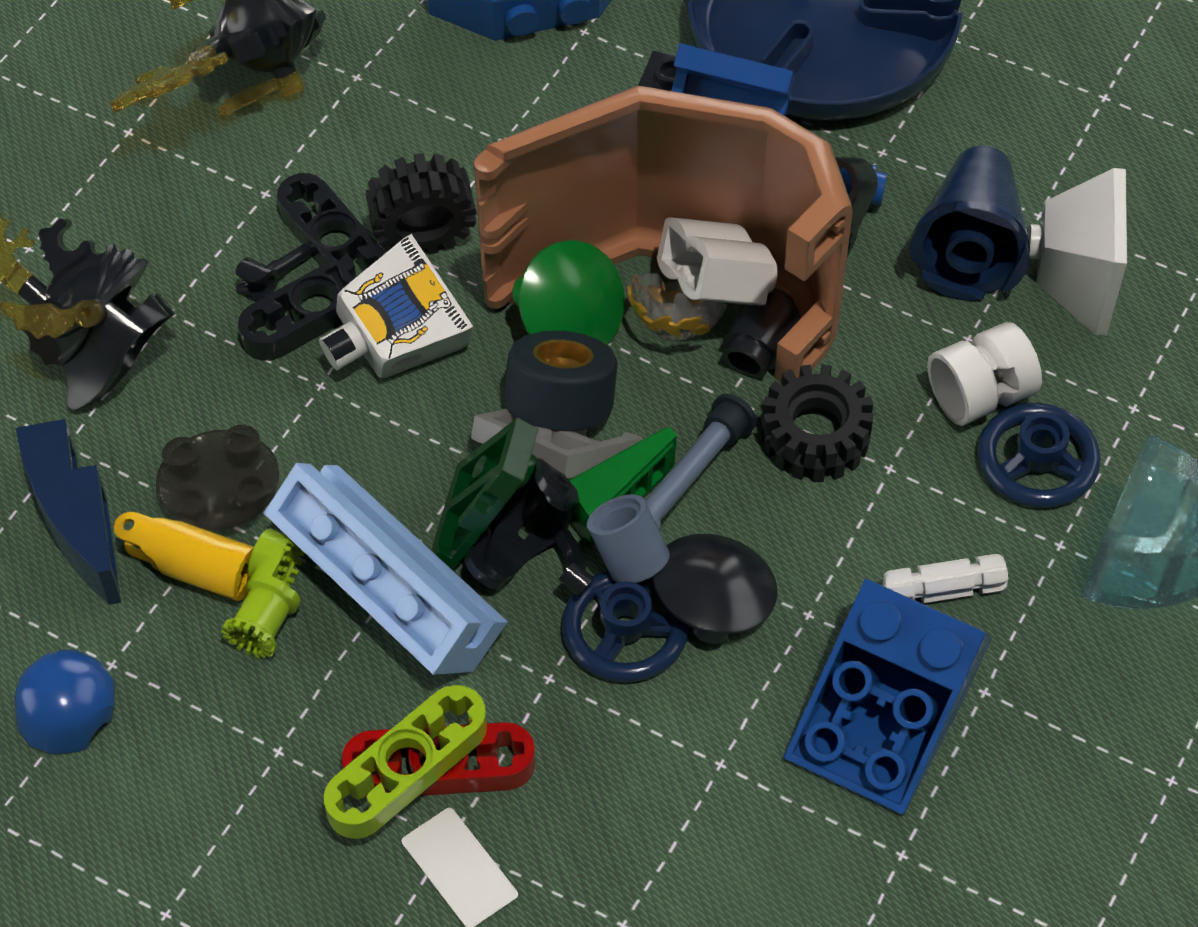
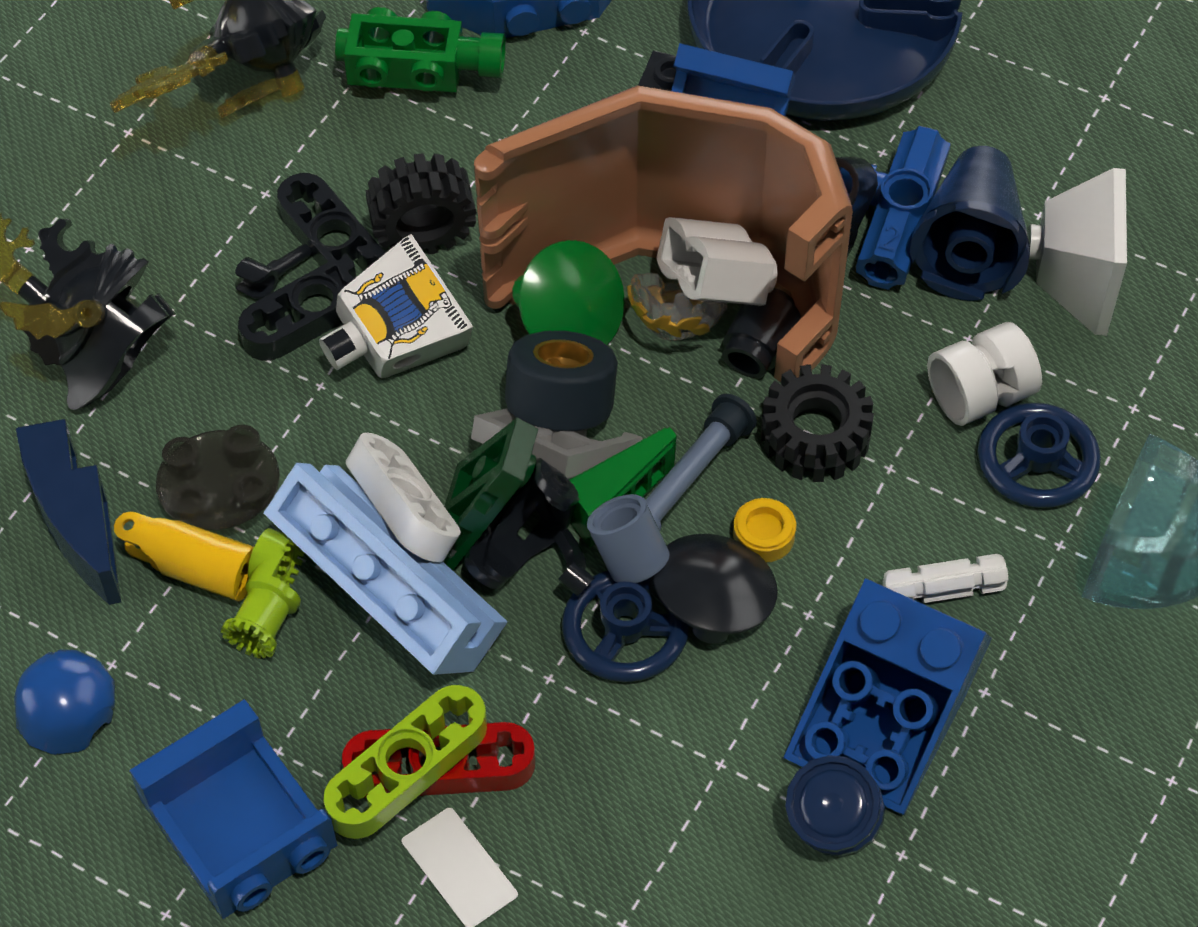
(233, 810): none -> blue panel
(402, 497): none -> white beam
(415, 51): none -> green brick
(765, 528): none -> yellow tile
(835, 806): none -> dark blue wheel
(901, 203): none -> blue piece

